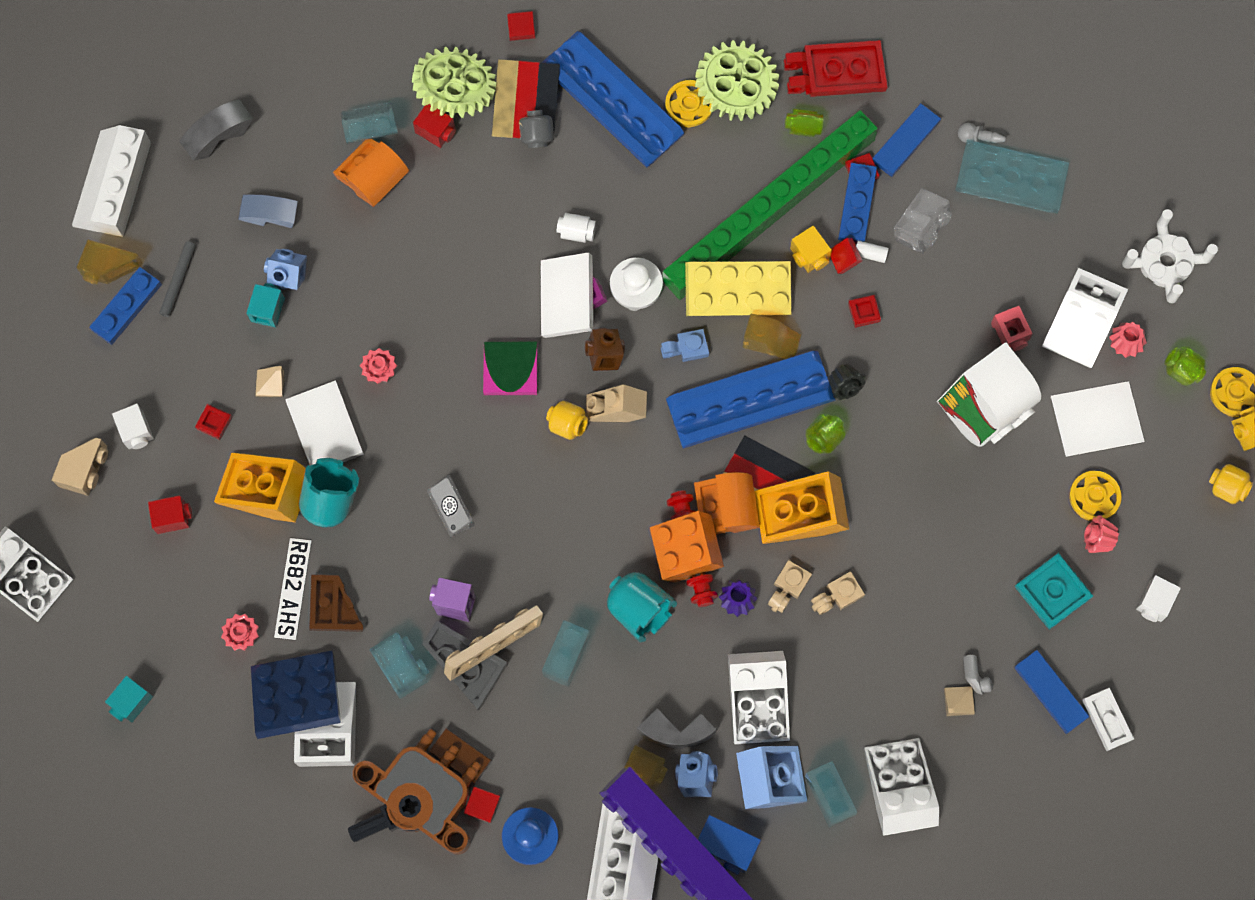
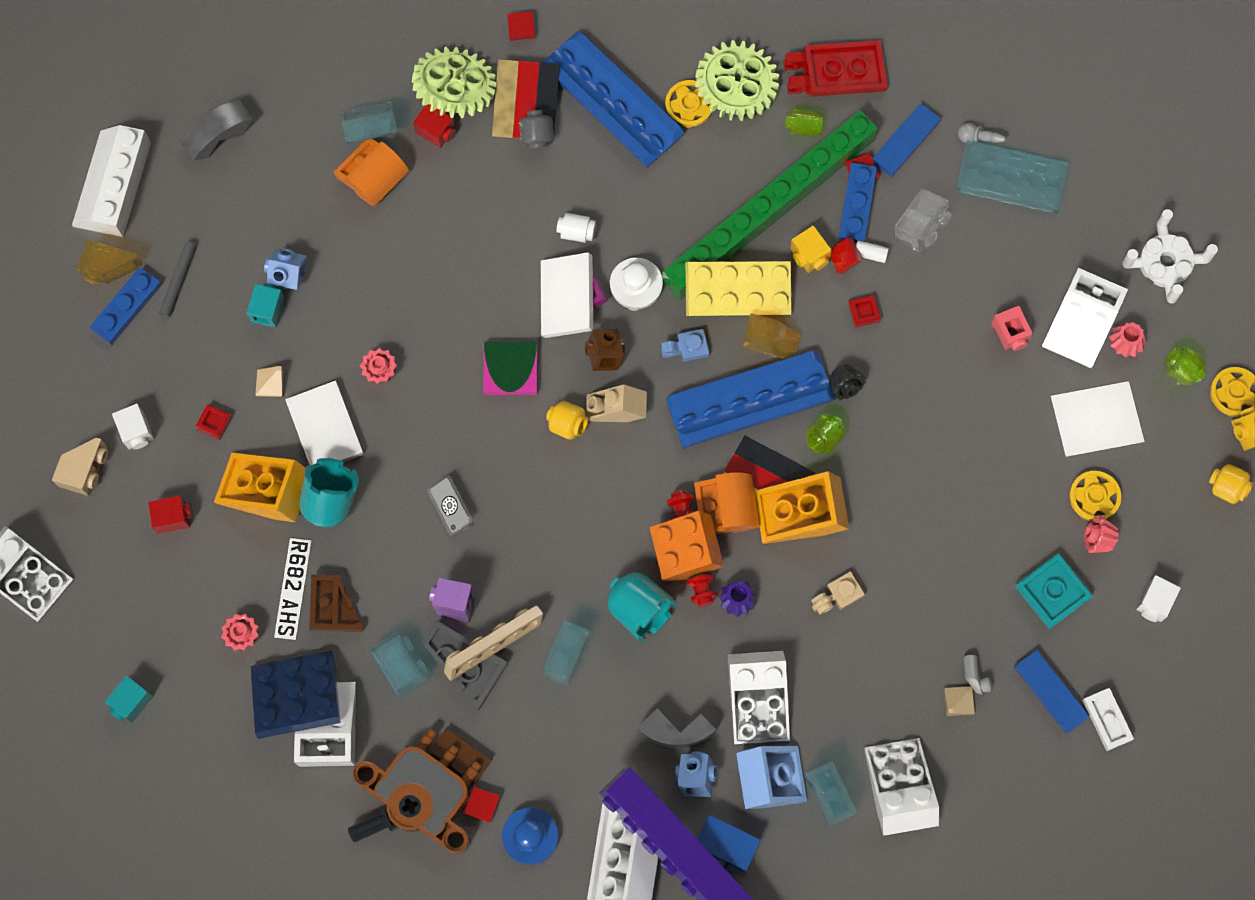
(271, 209): sand blue slope -> none
(647, 766): clear yellow slope -> none
(791, 581): tan plate -> none
(991, 397): white brick -> none

